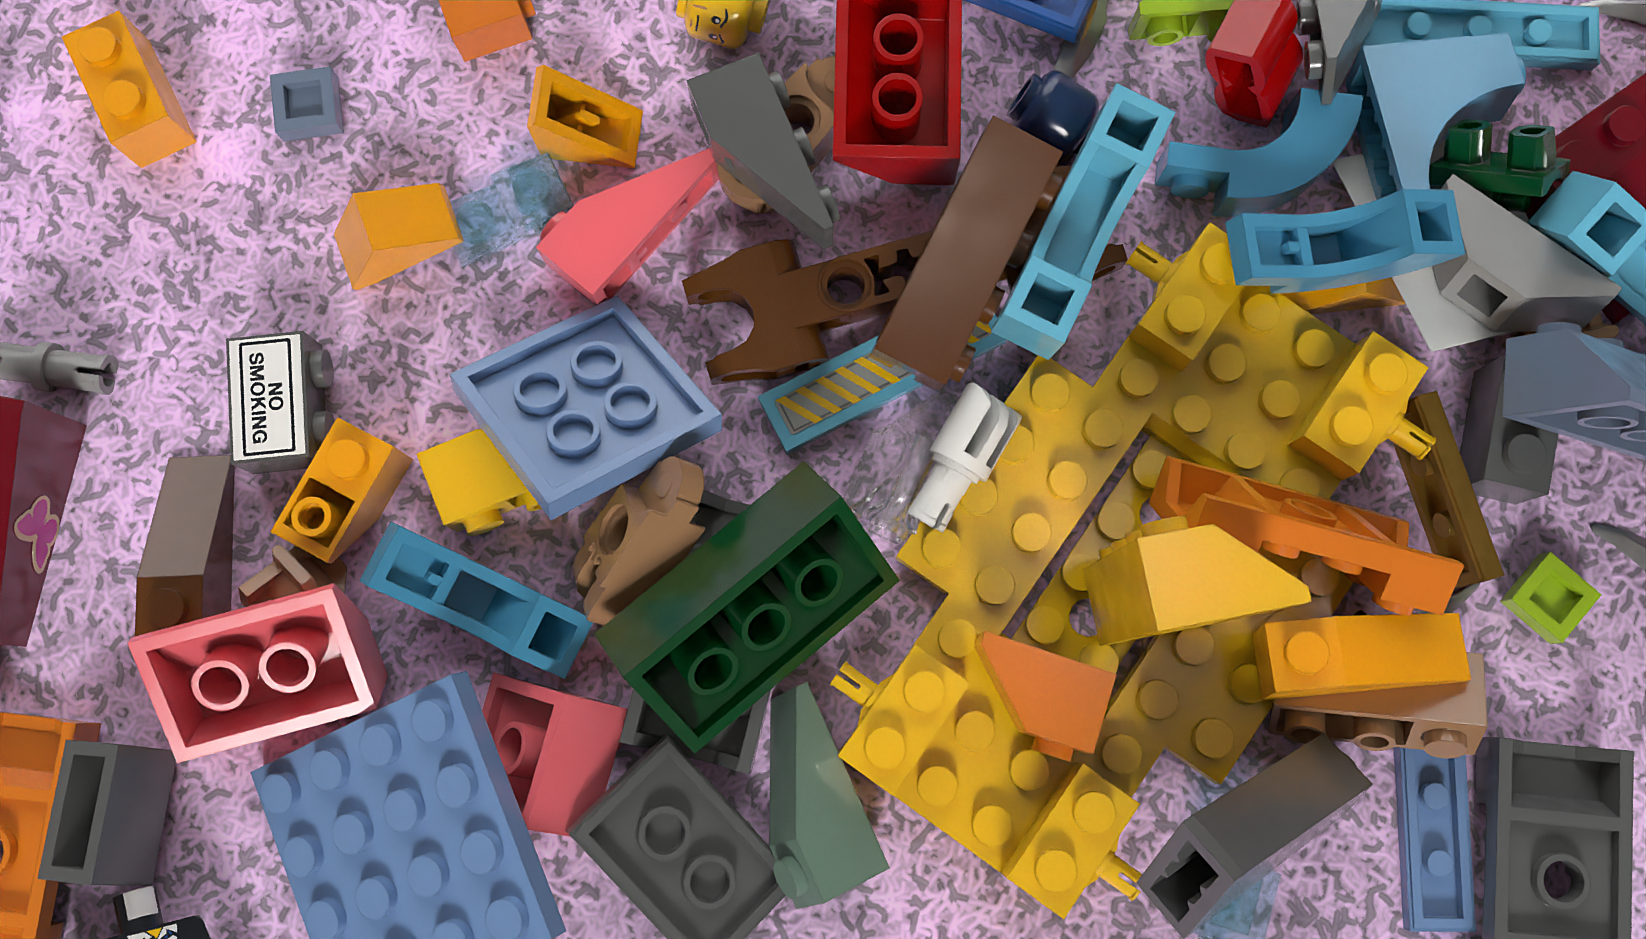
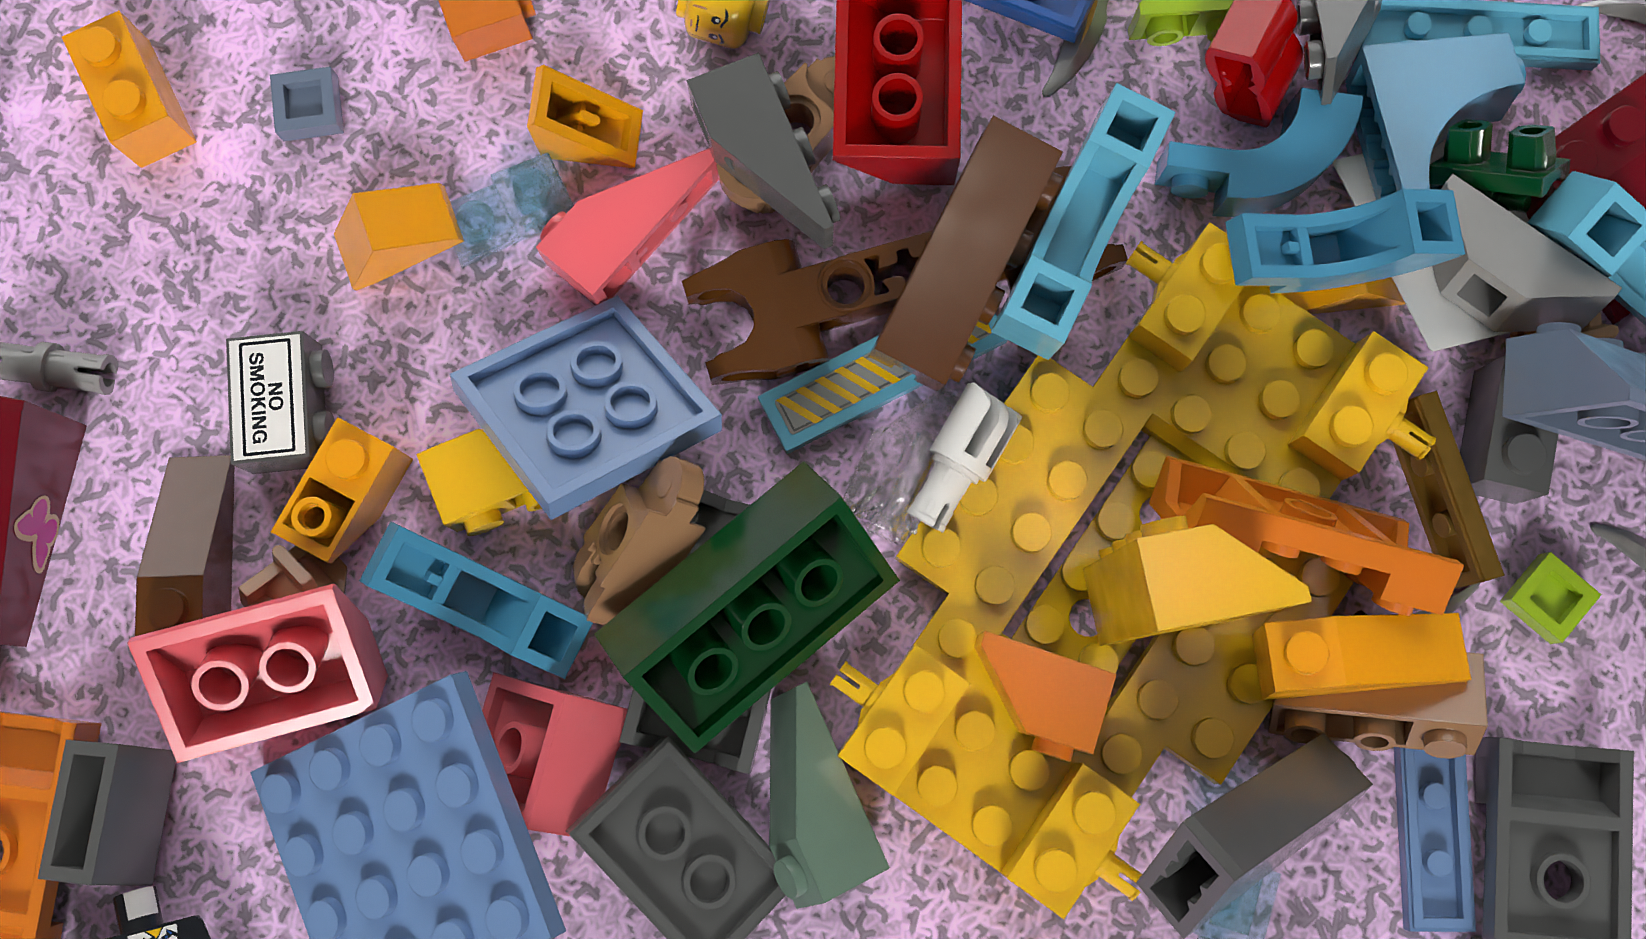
(1055, 111): dark blue head -> none

